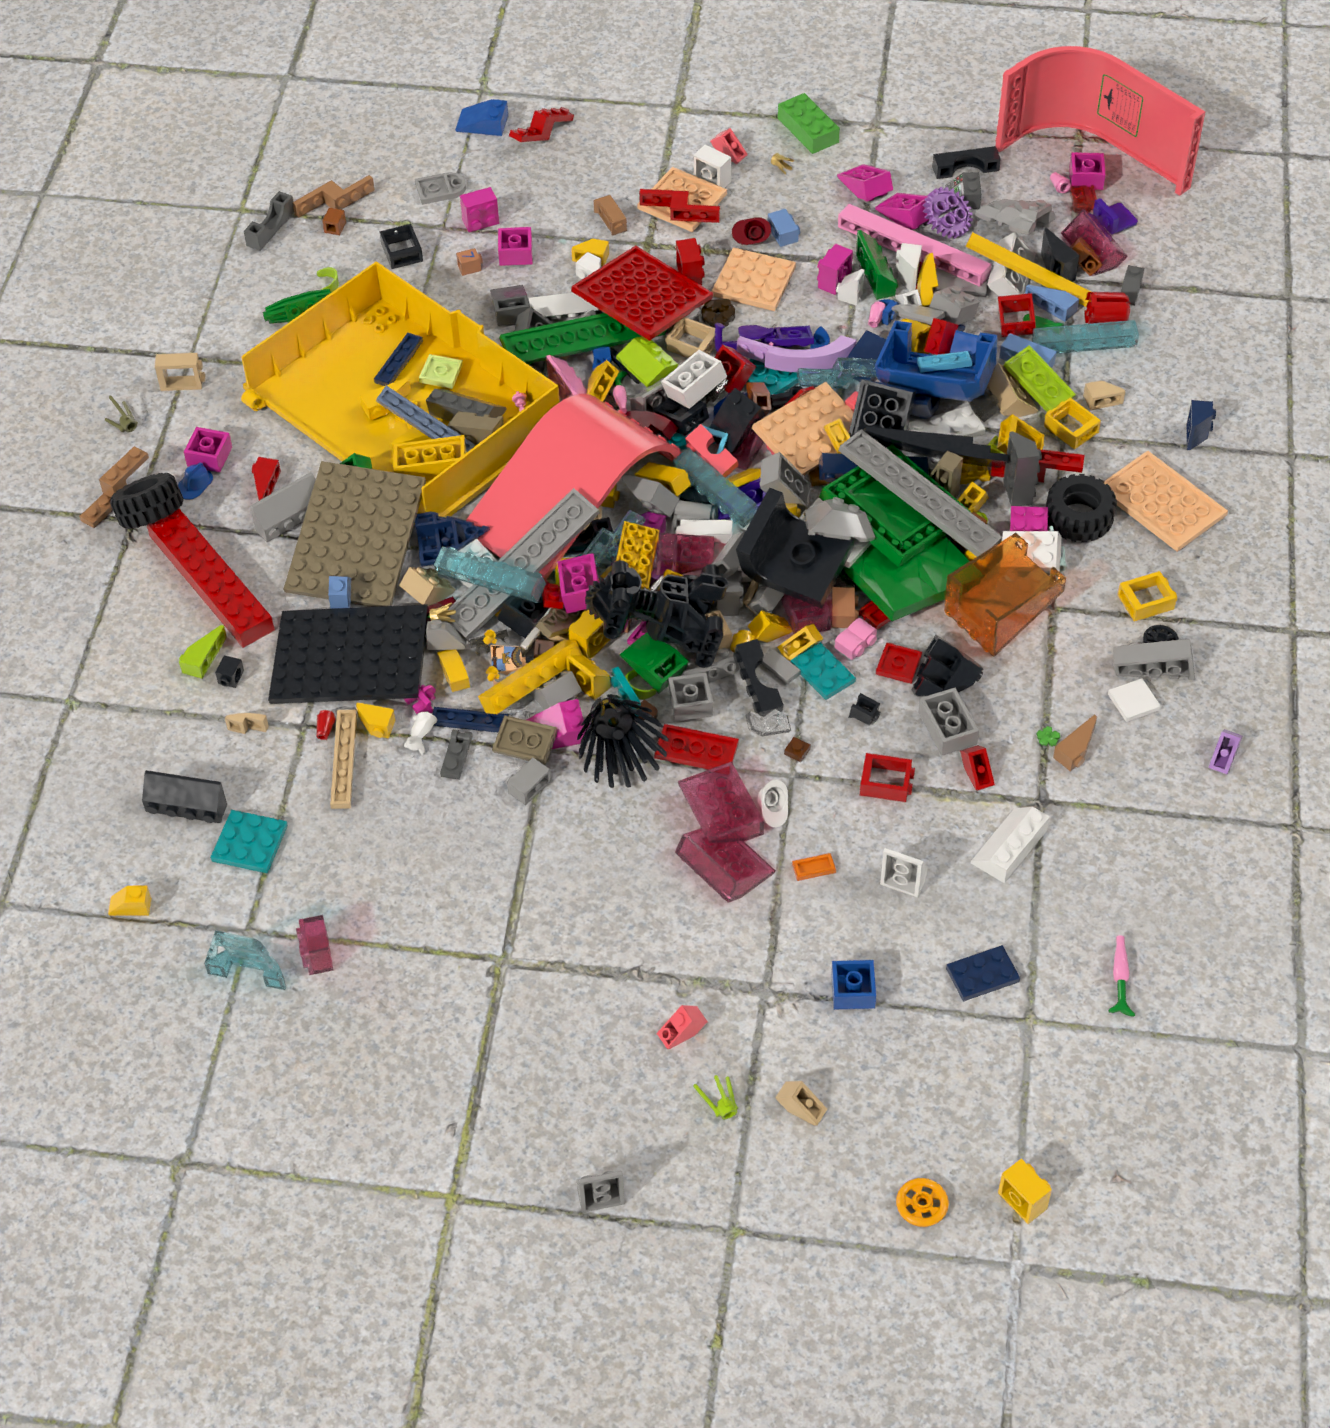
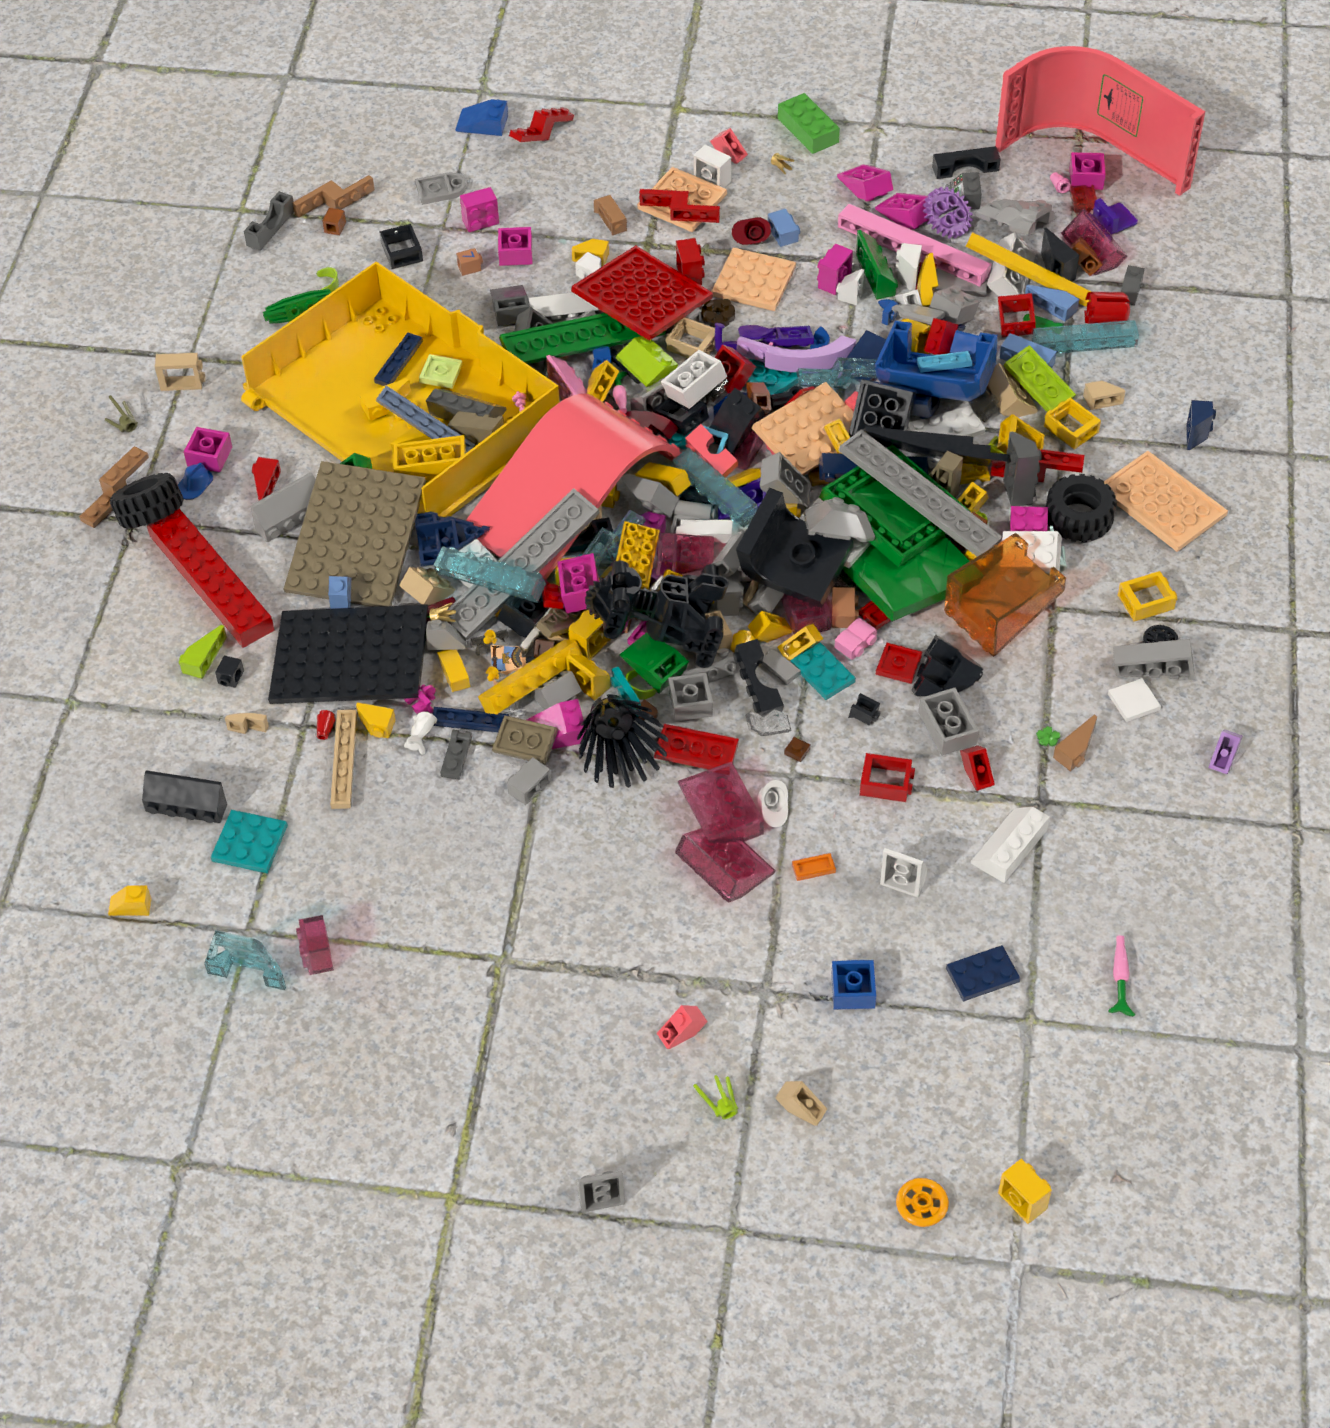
(876, 313): bright pink cone -> none

